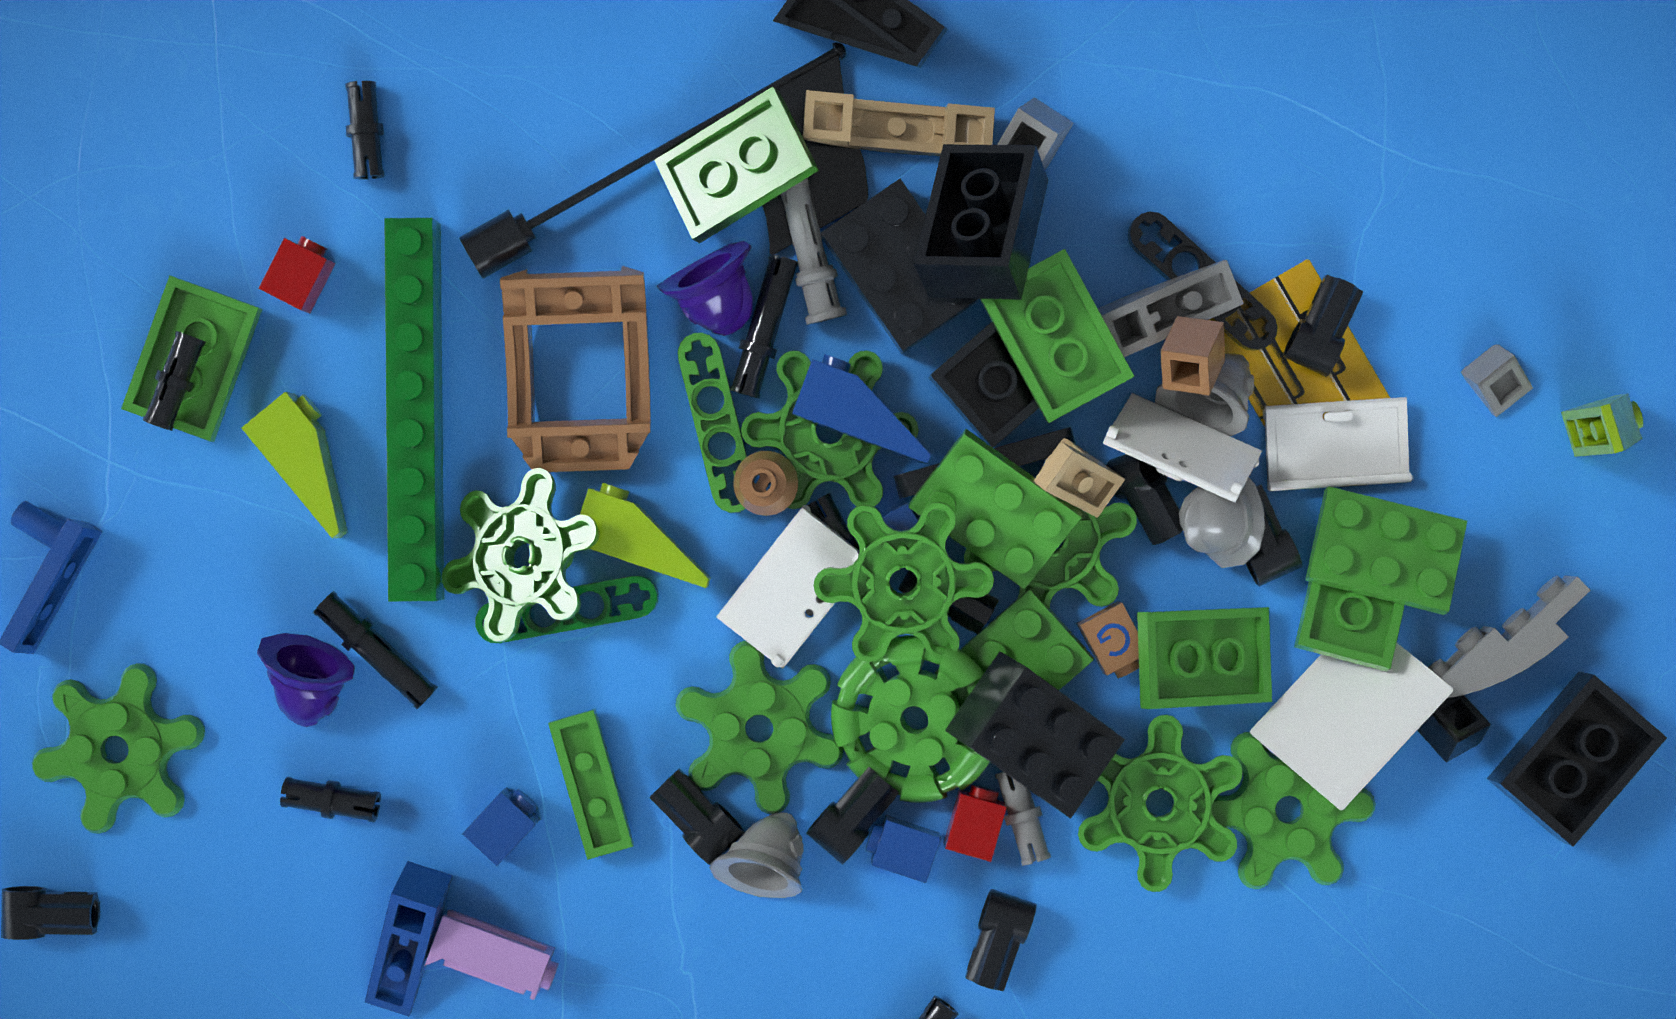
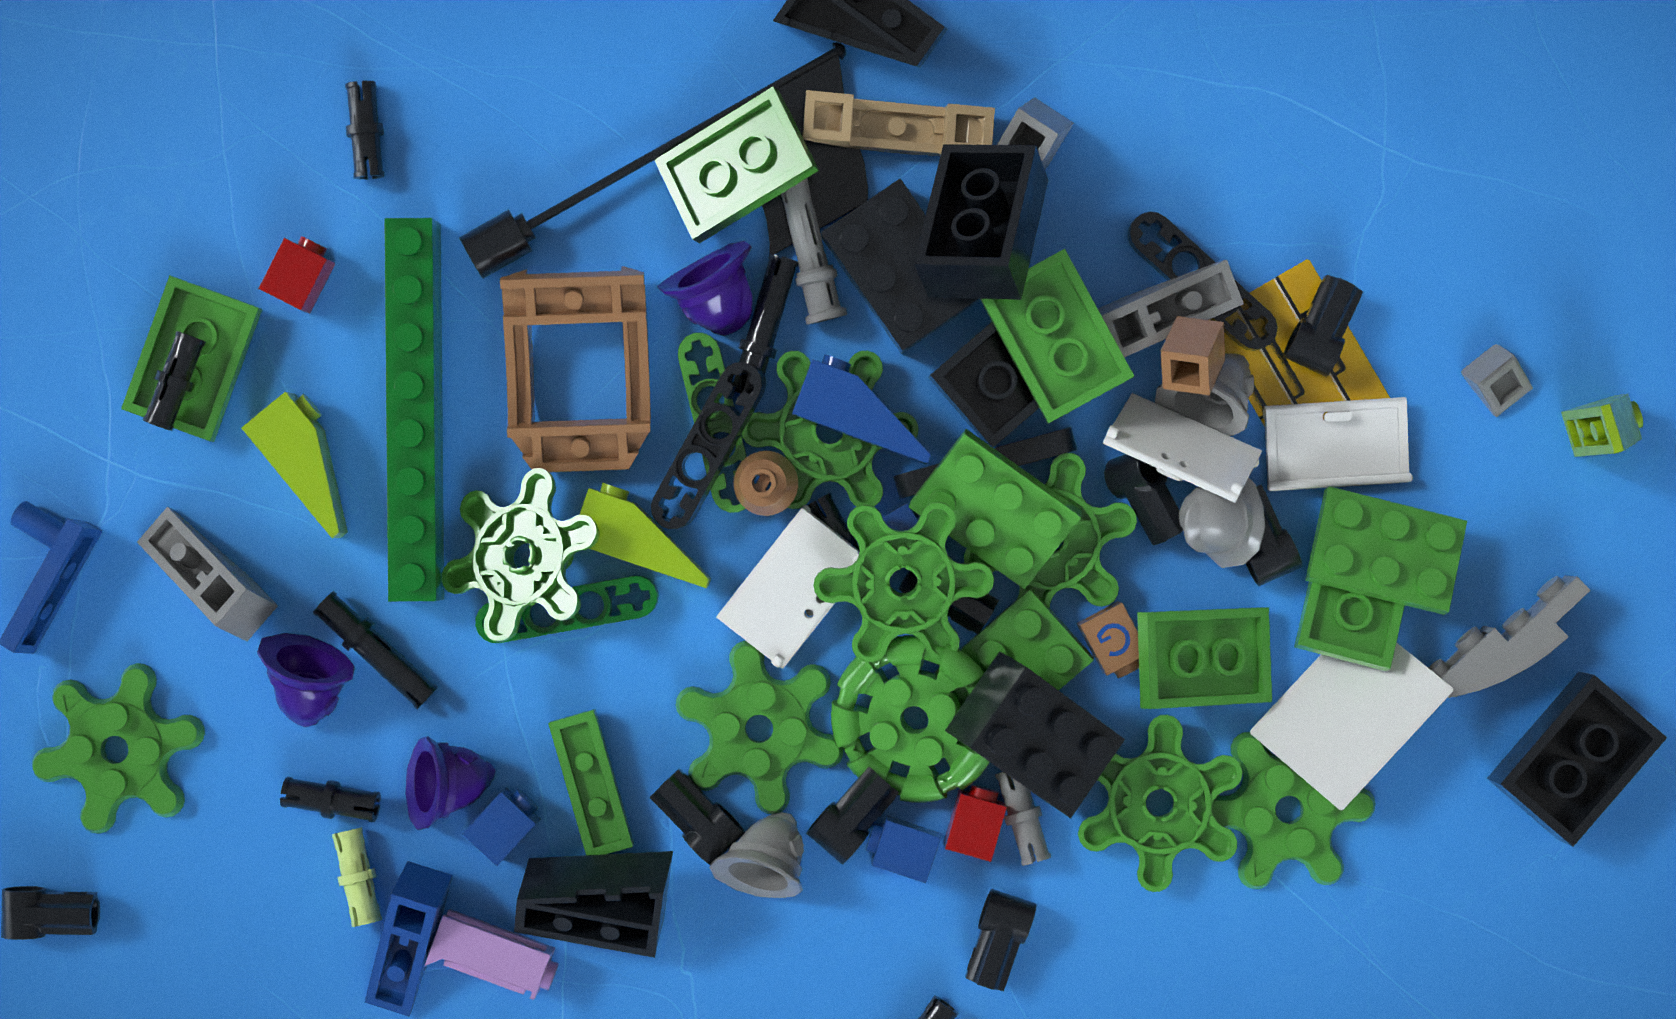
(207, 576): none -> light grey slope
(356, 877): none -> yellowish green pin
(443, 780): none -> dark purple piece
(596, 900): none -> black wedge
(703, 442): none -> black beam
(1078, 478): tan slope -> none
(1454, 727): black slope -> none

